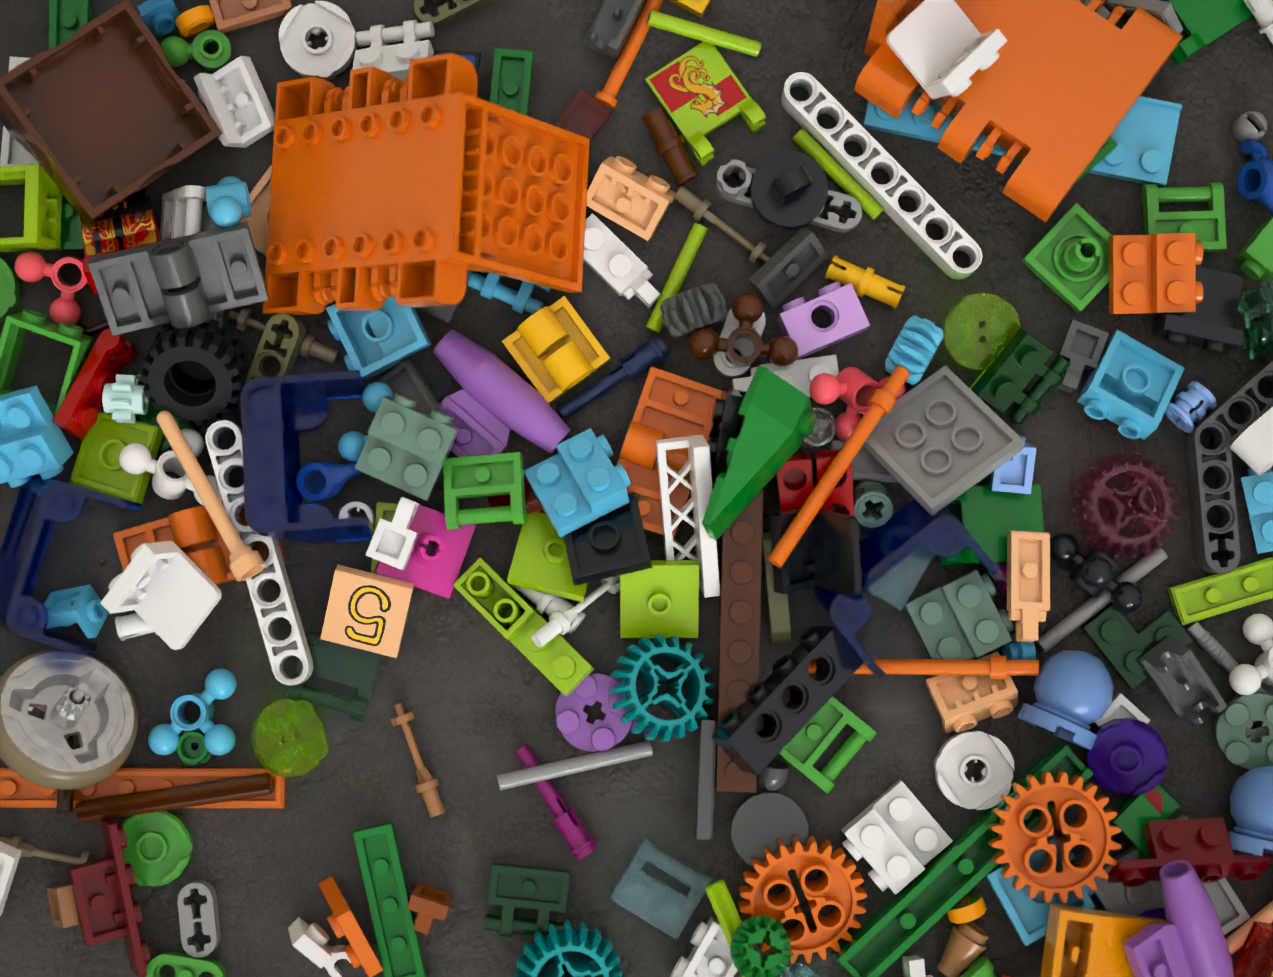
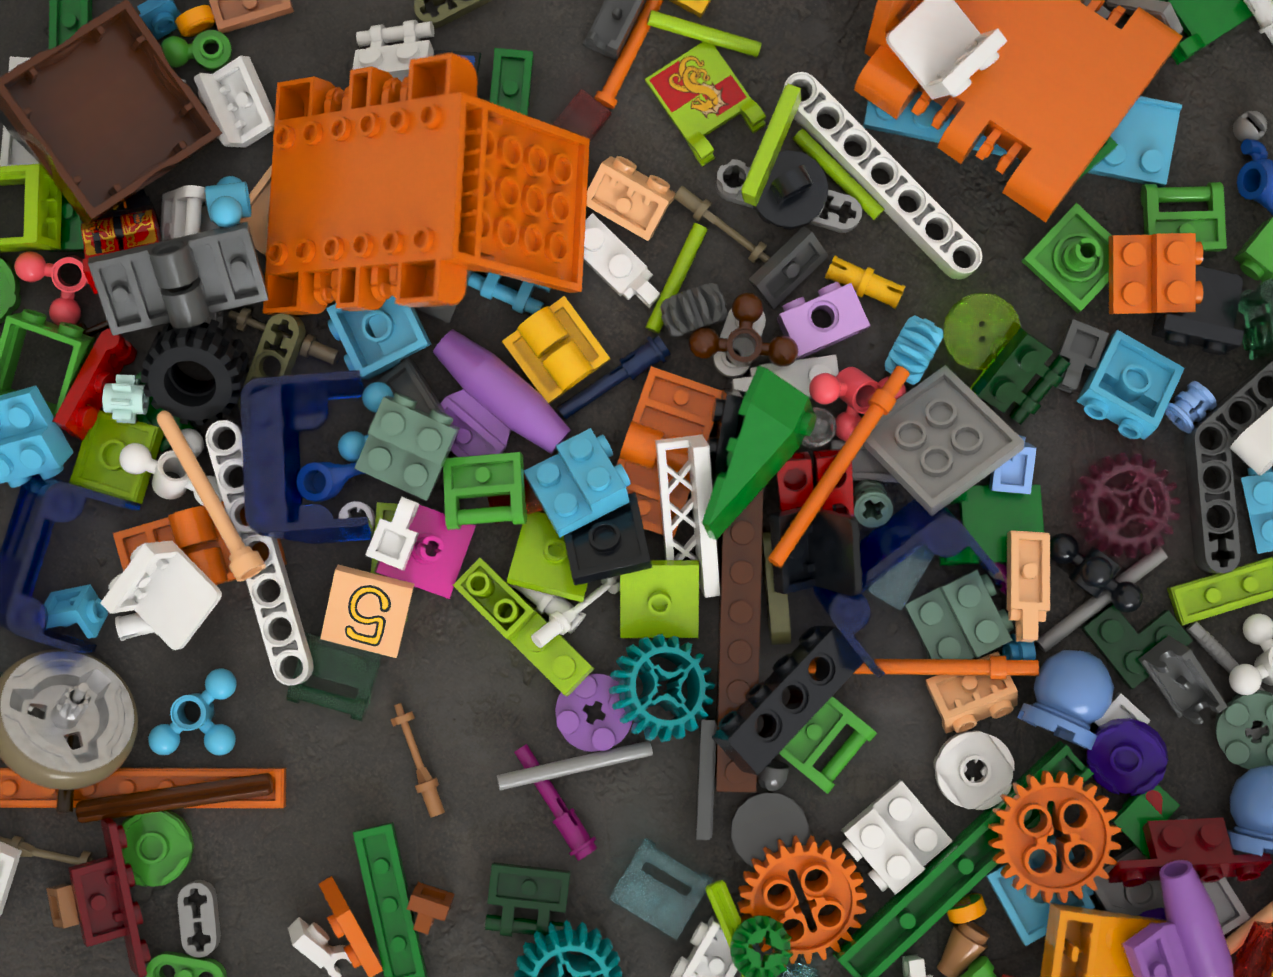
(187, 753): green plate -> none
(280, 721): clear neon green plate -> none
(314, 19): white plate -> none
(670, 145): reddish brown pin -> none
(771, 144): none -> lime tile

